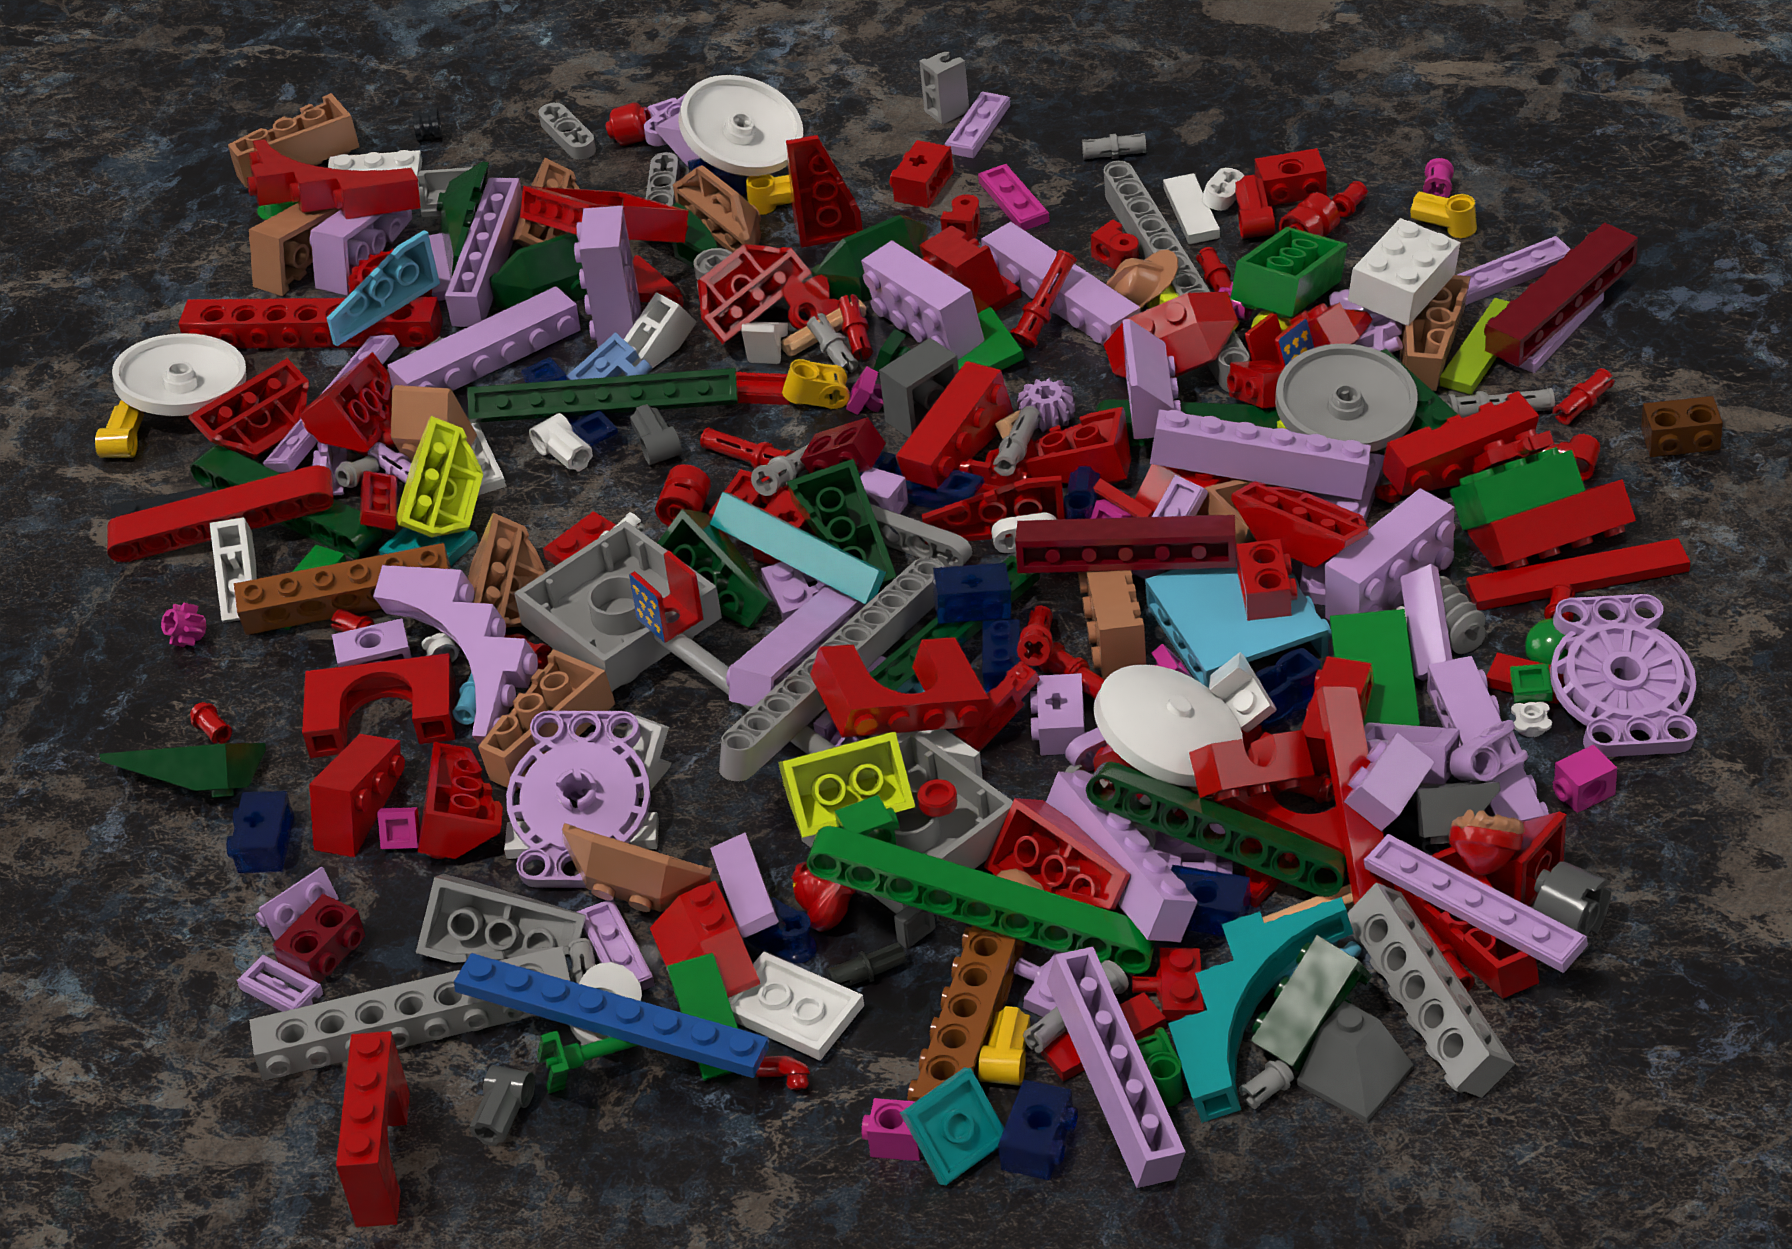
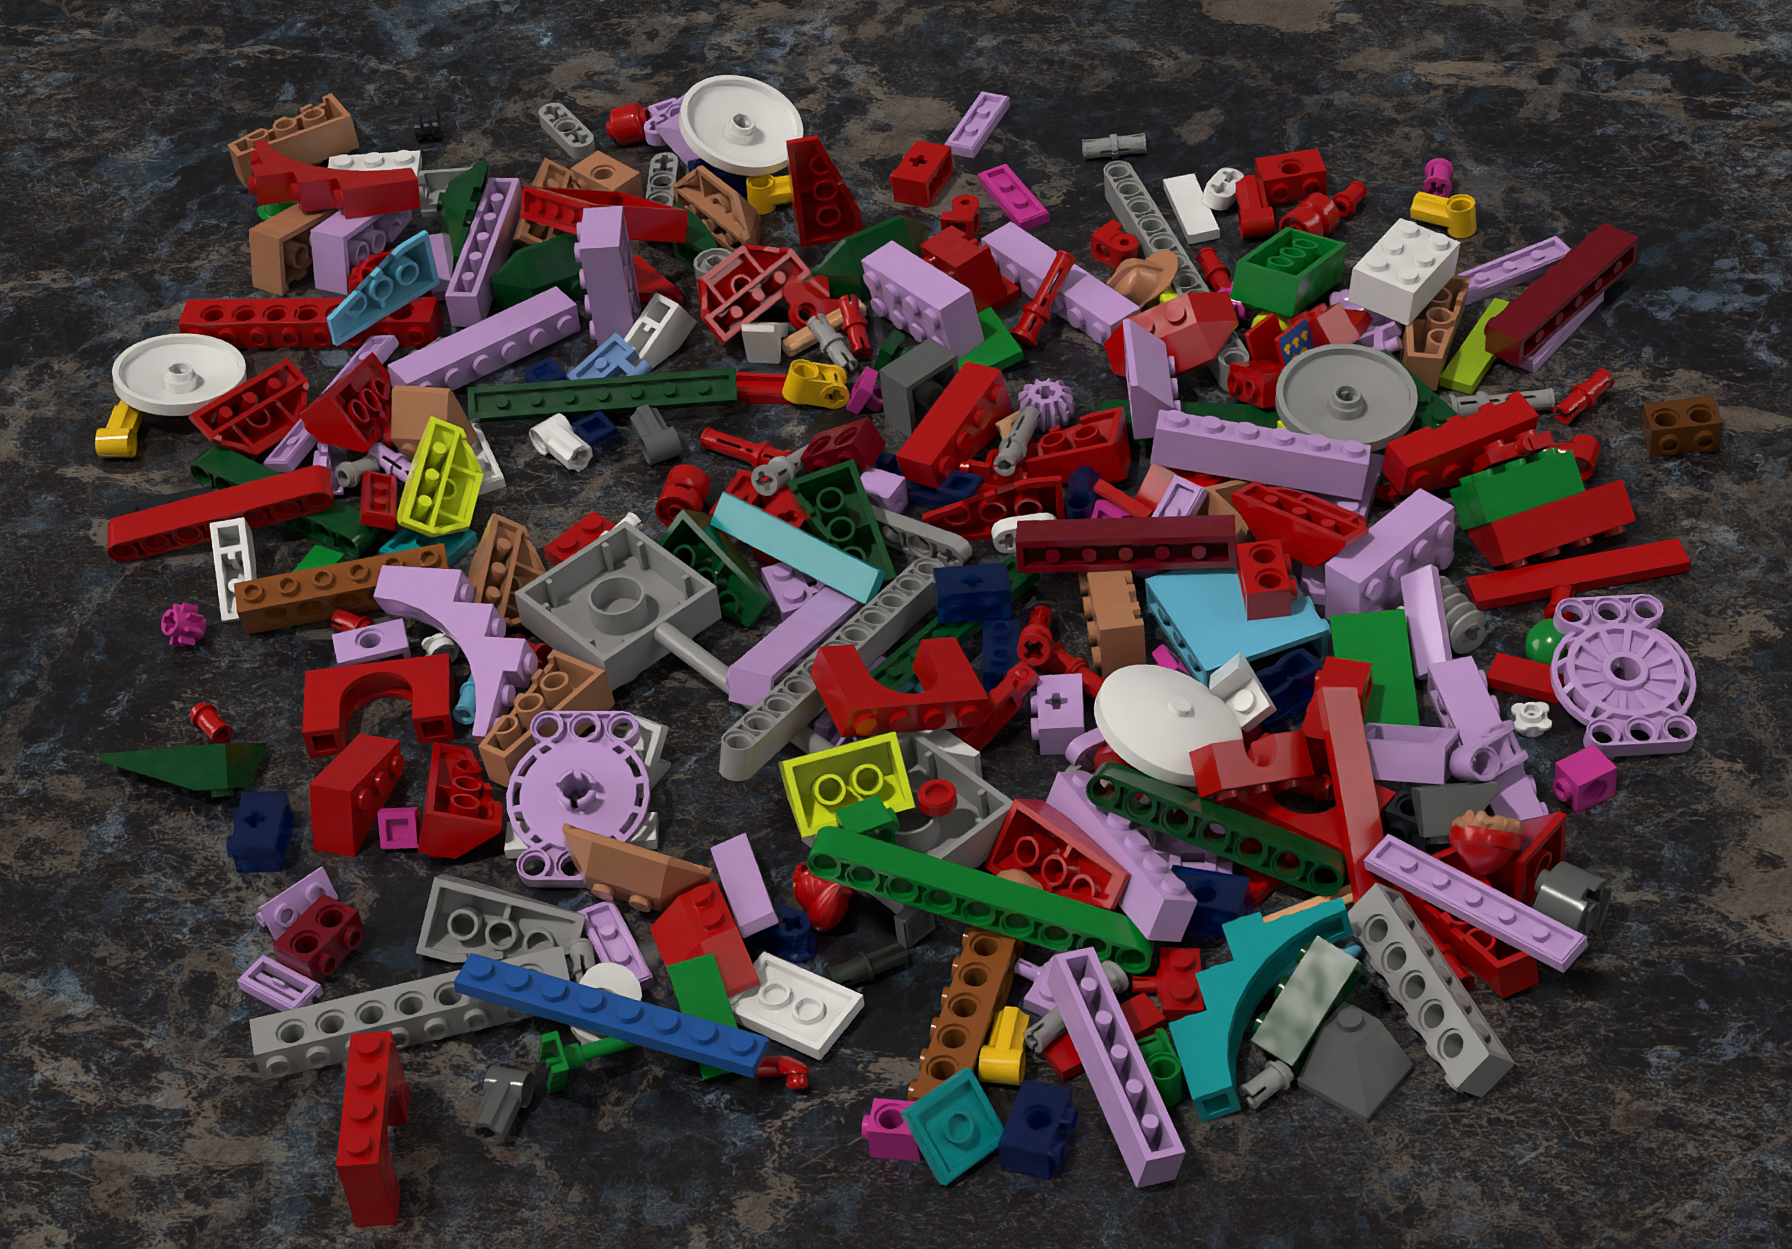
(607, 174): none -> nougat brick
(683, 599): red piece -> none
(944, 87): light grey hinge -> none
(1388, 781): lavender brick -> none
(1531, 683): green tile -> none

